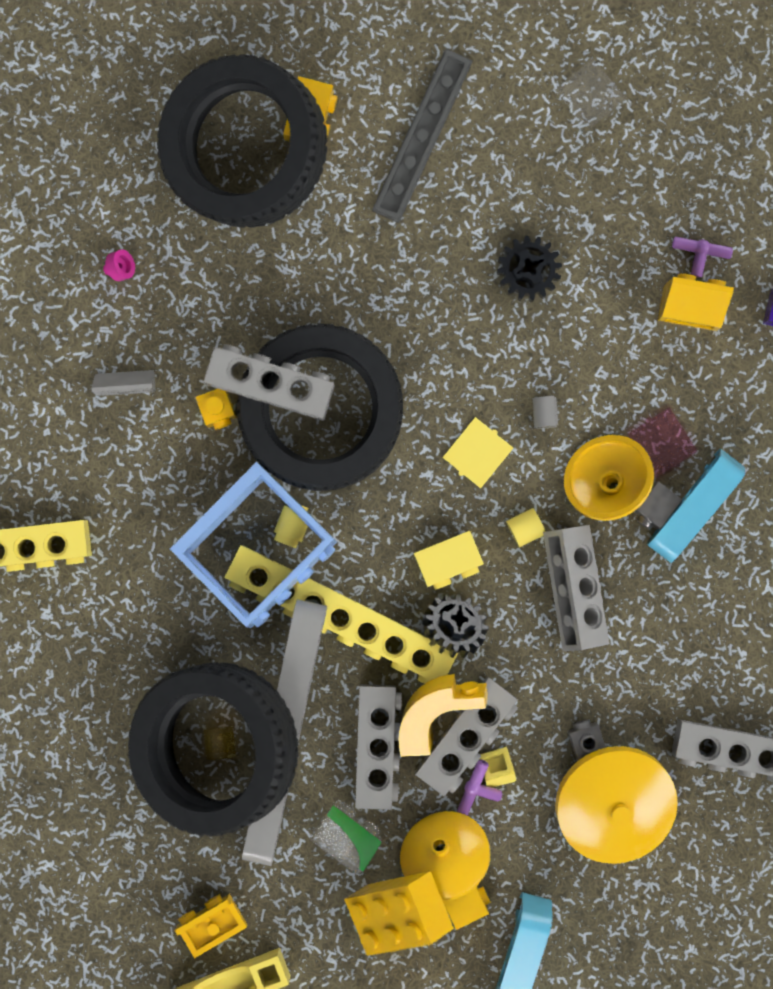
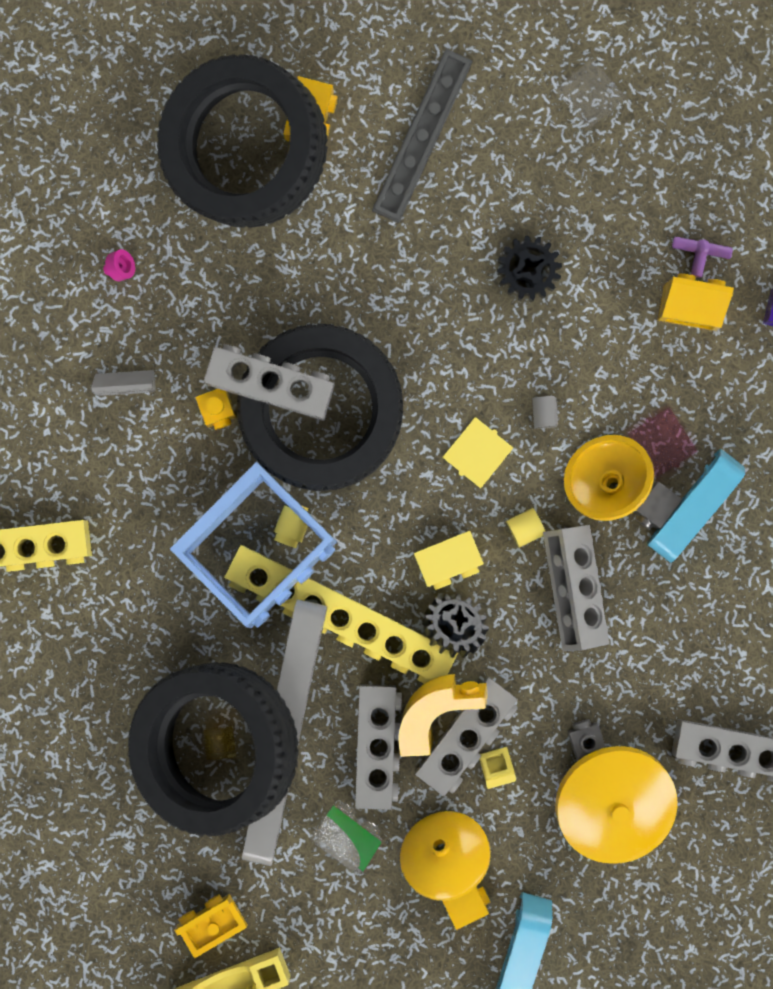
(399, 913): yellow brick -> none
(475, 788): medium lavender piece -> none

